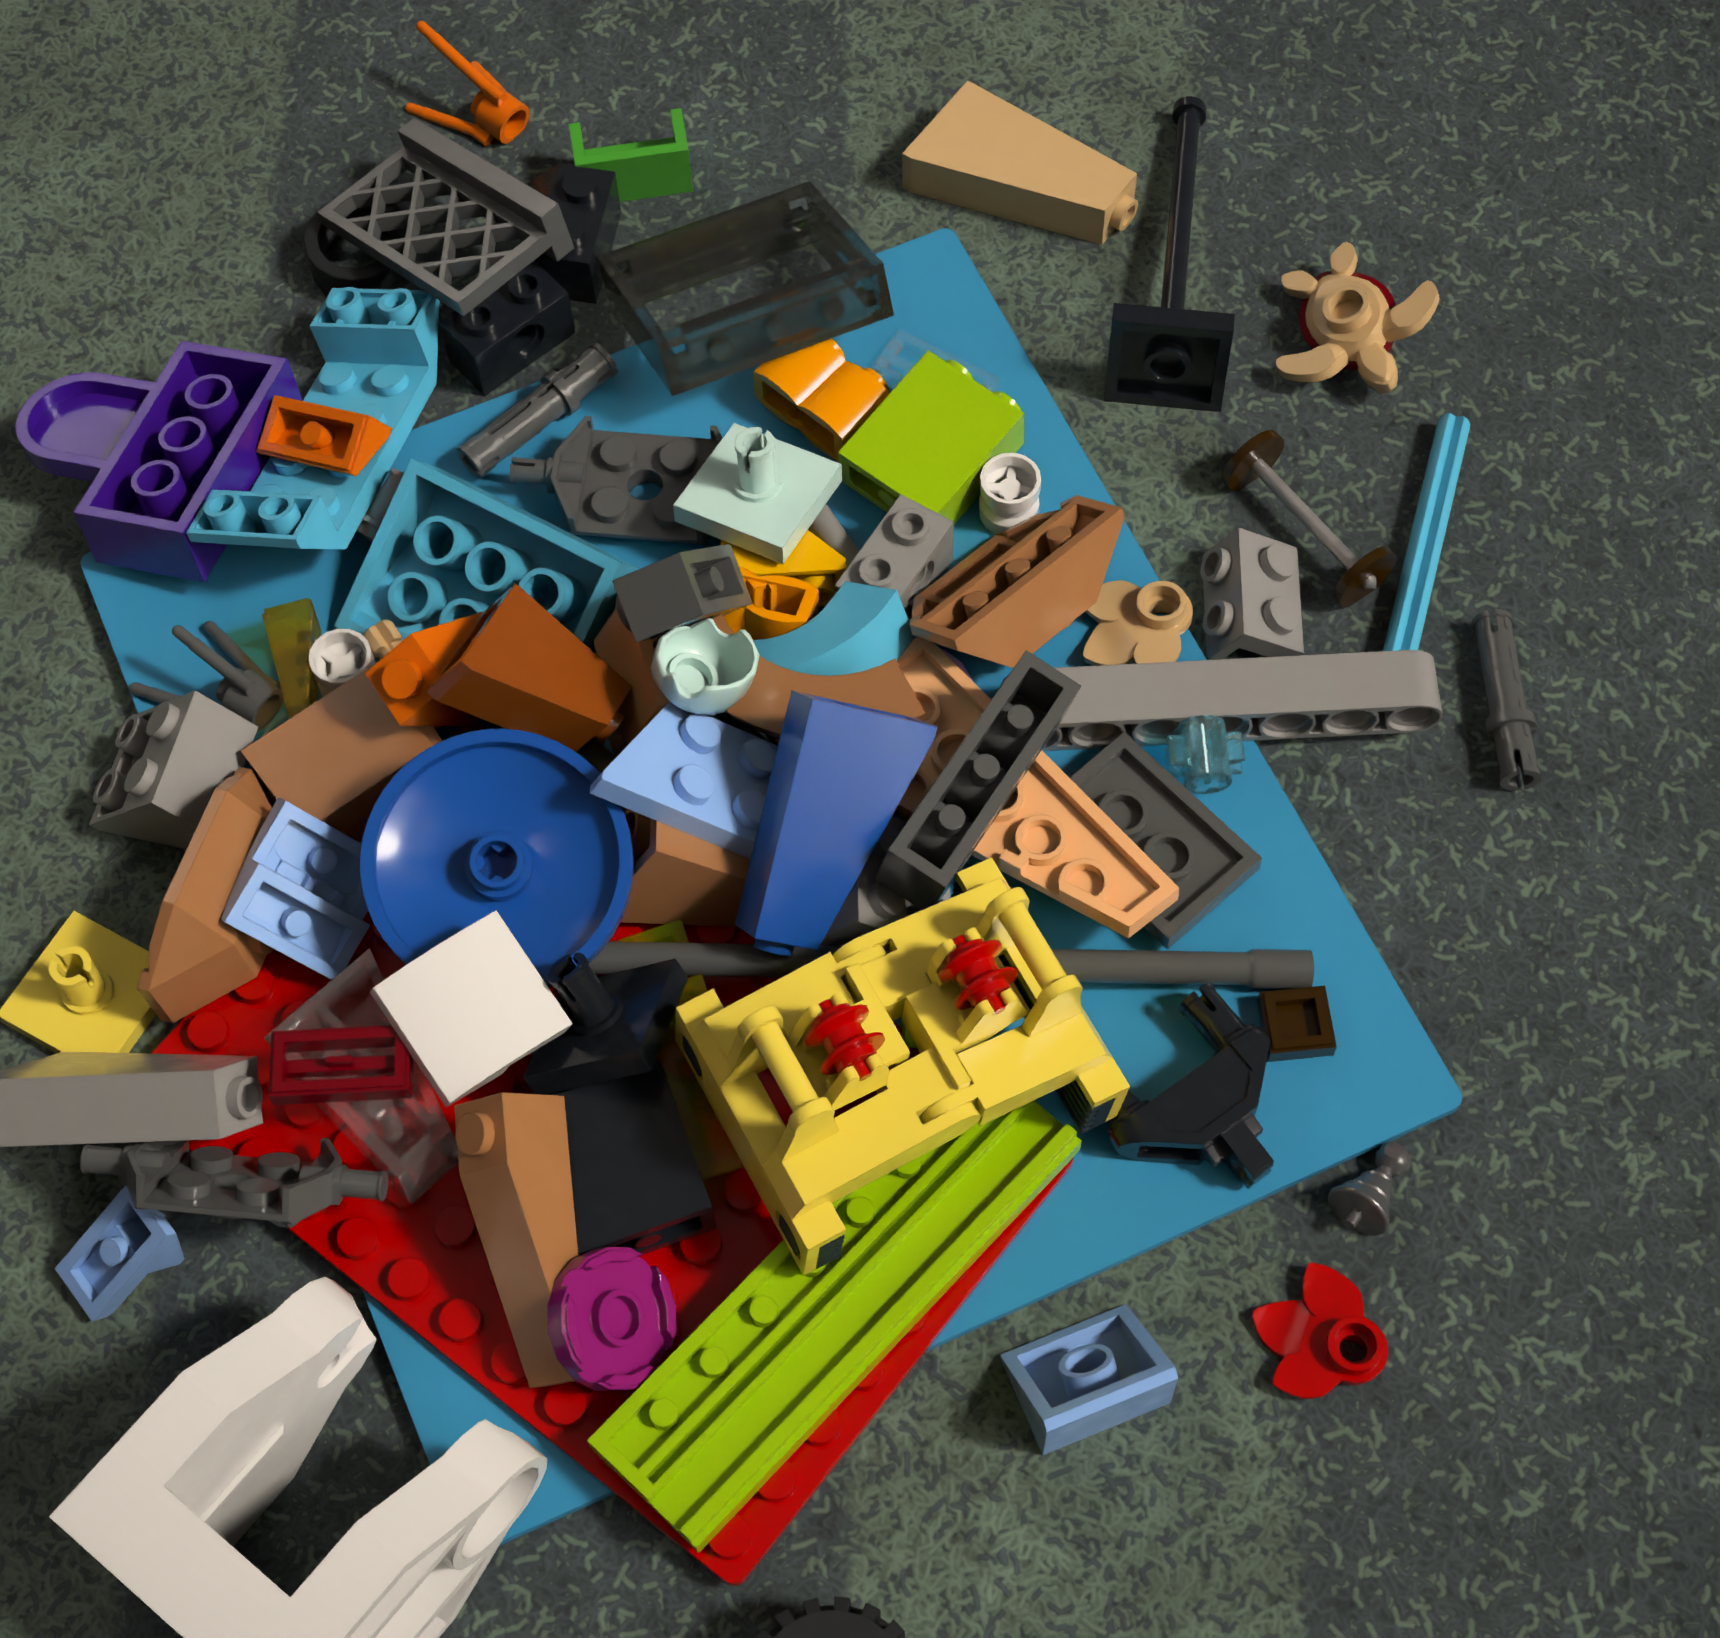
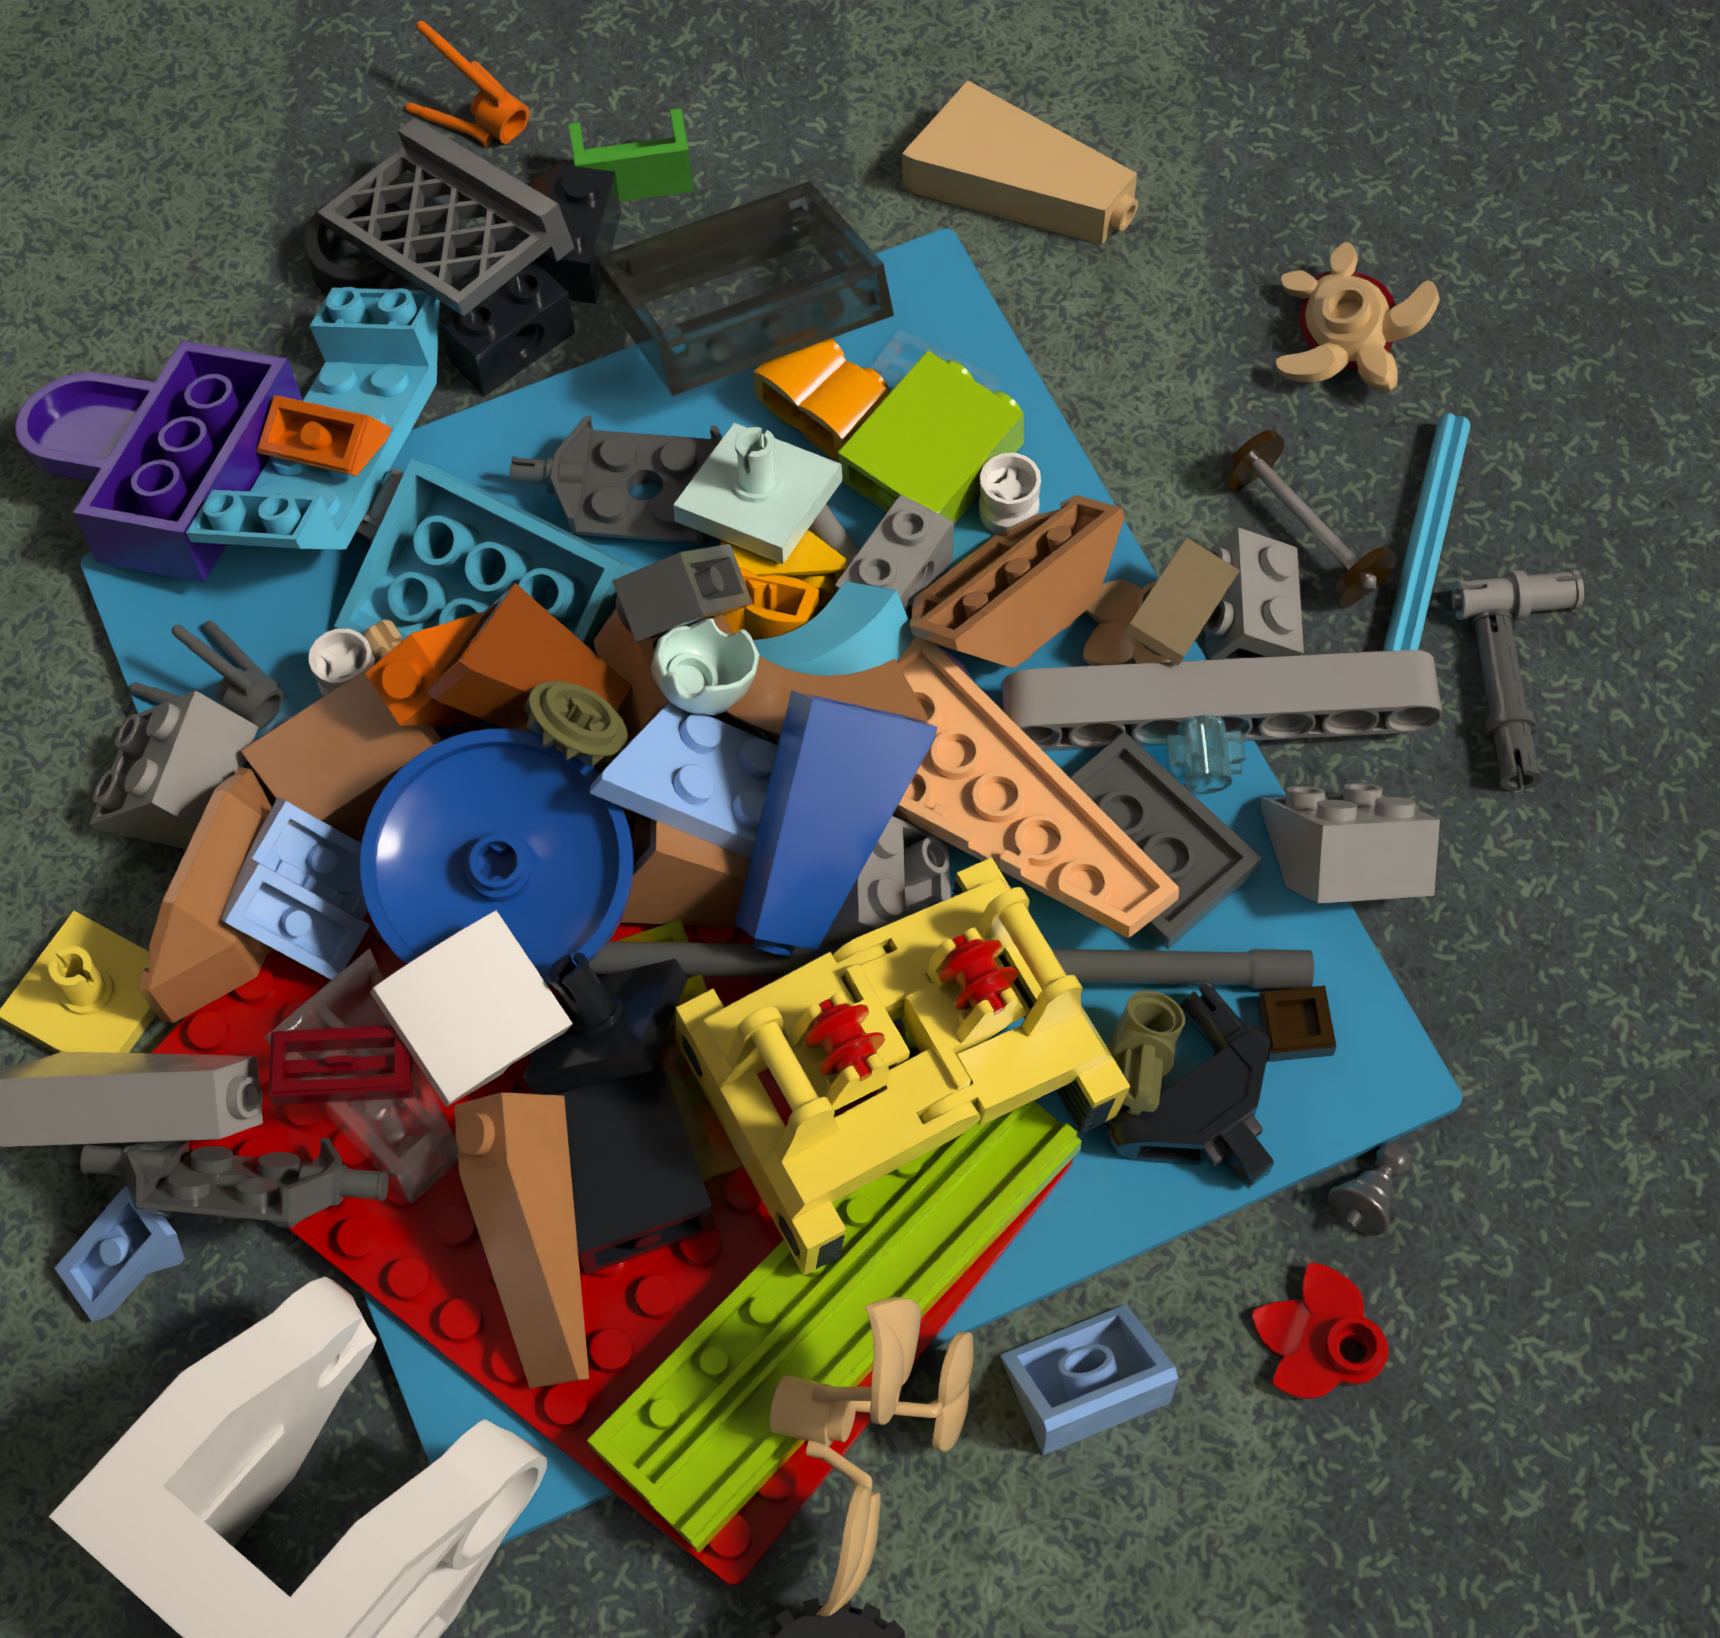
(291, 634): clear yellow slope -> none
(556, 396): dark grey pin -> none
(575, 722): none -> olive gear
(611, 1318): magenta tile -> none
(827, 1414): none -> tan plant
(977, 782): dark grey brick -> none
(1146, 1046): none -> olive axle
(1166, 351): black tile -> none
(1181, 601): none -> dark tan slope
(1352, 843): none -> light grey slope
(1518, 594): none -> light grey pin

